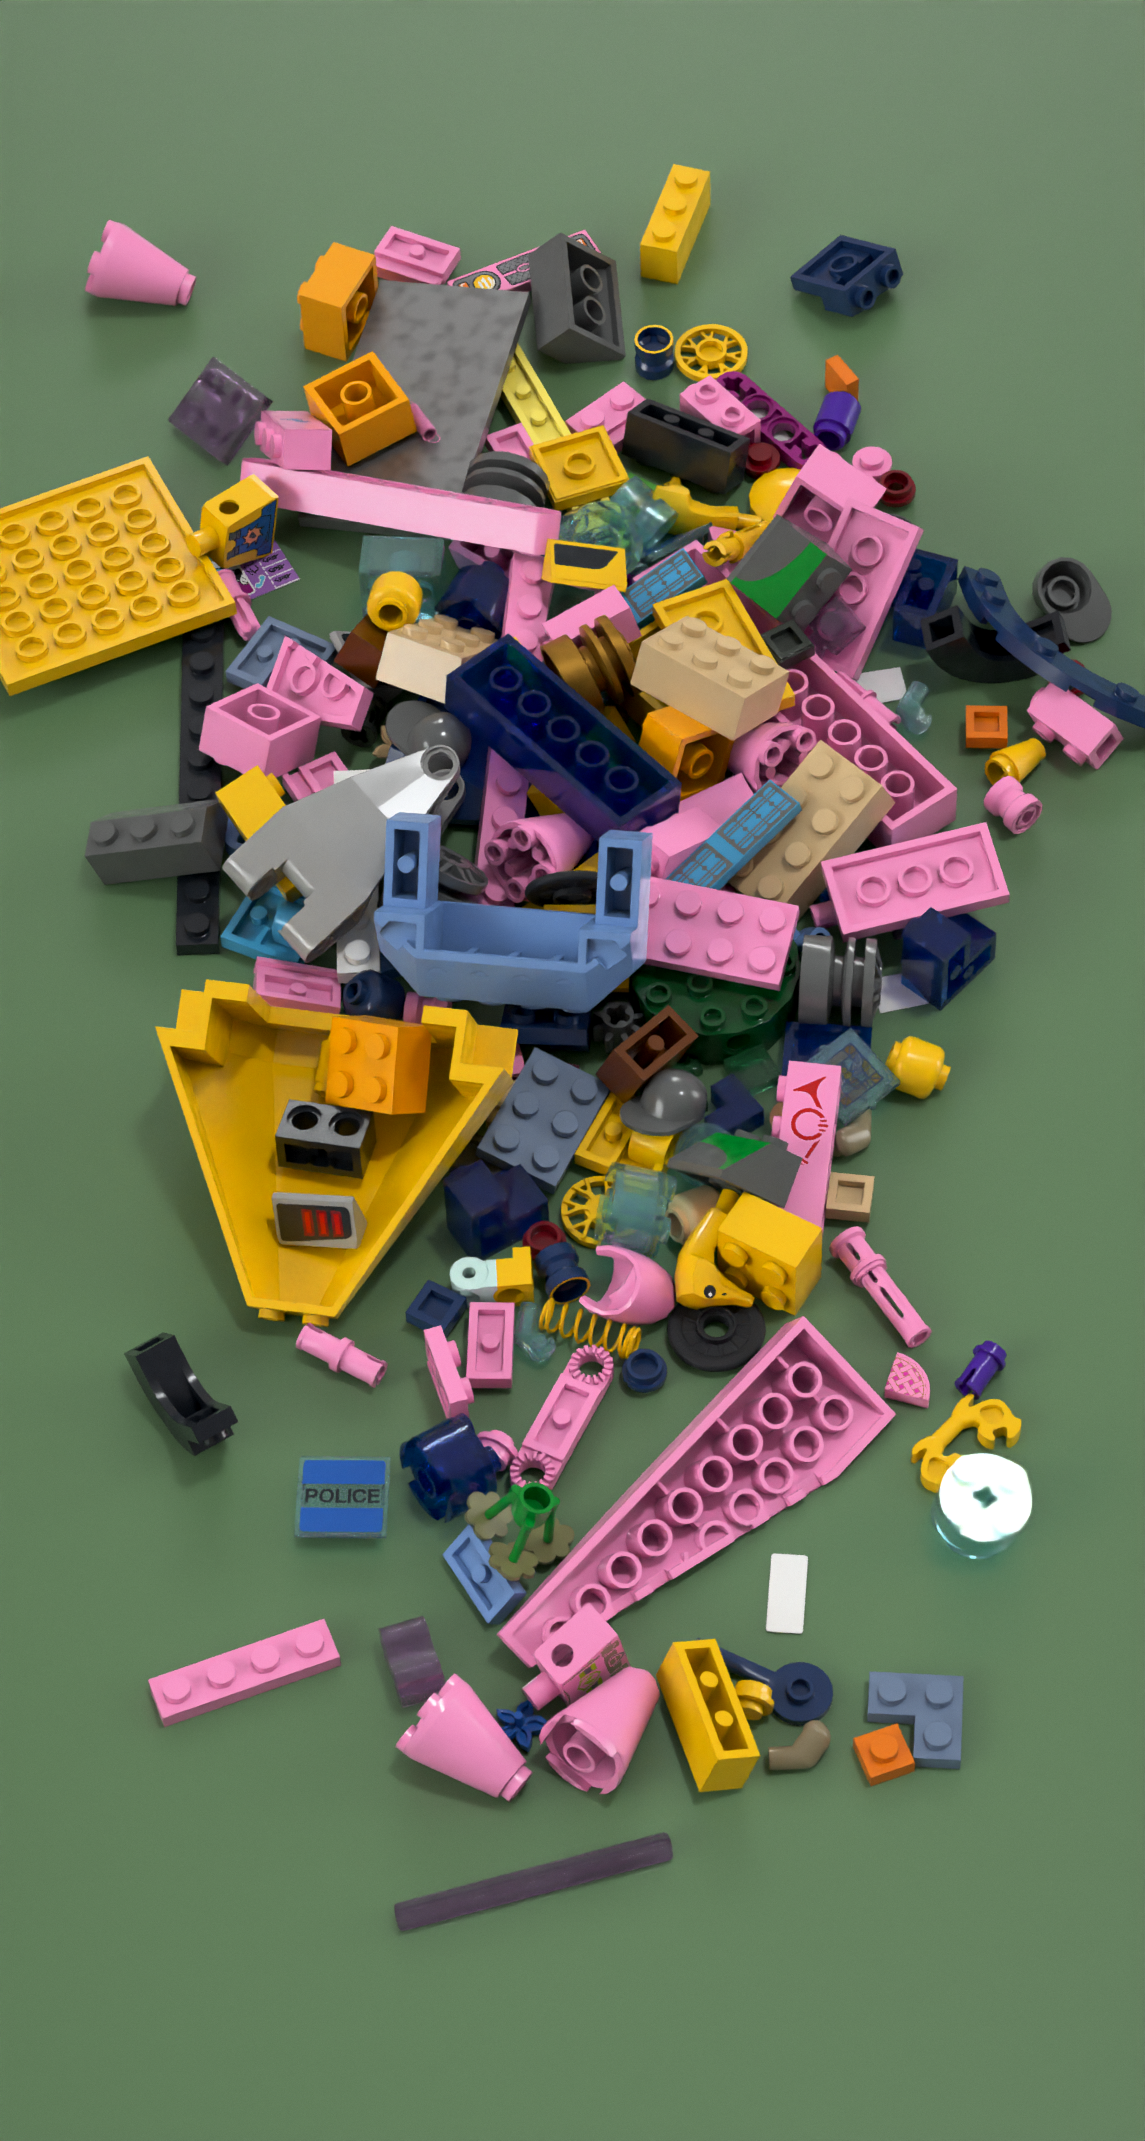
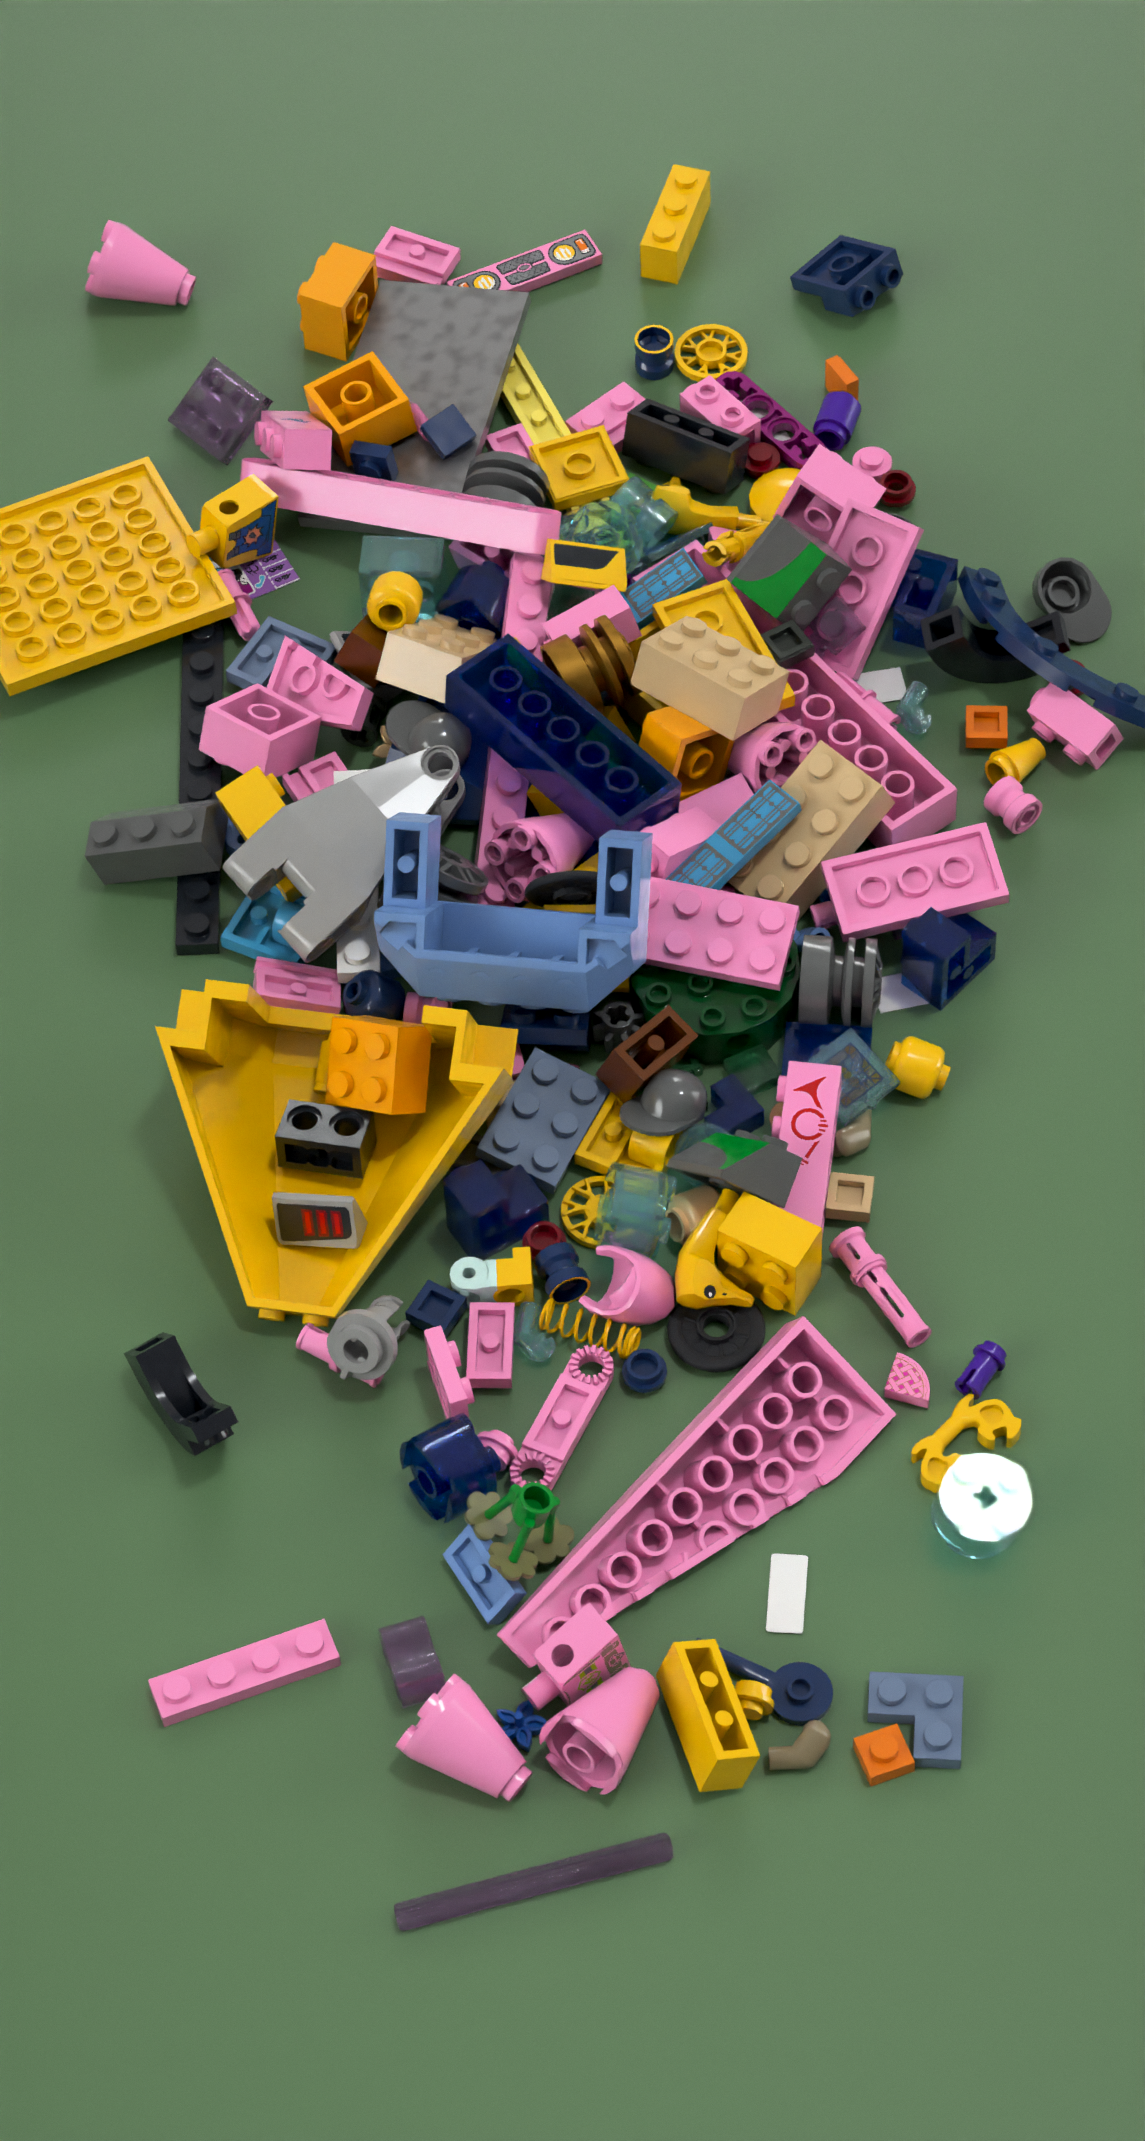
(342, 1497): piece -> none
(363, 1340): none -> light grey piece
(373, 460): none -> dark blue plate
(448, 432): none -> dark blue tile
(576, 302): dark grey slope -> none

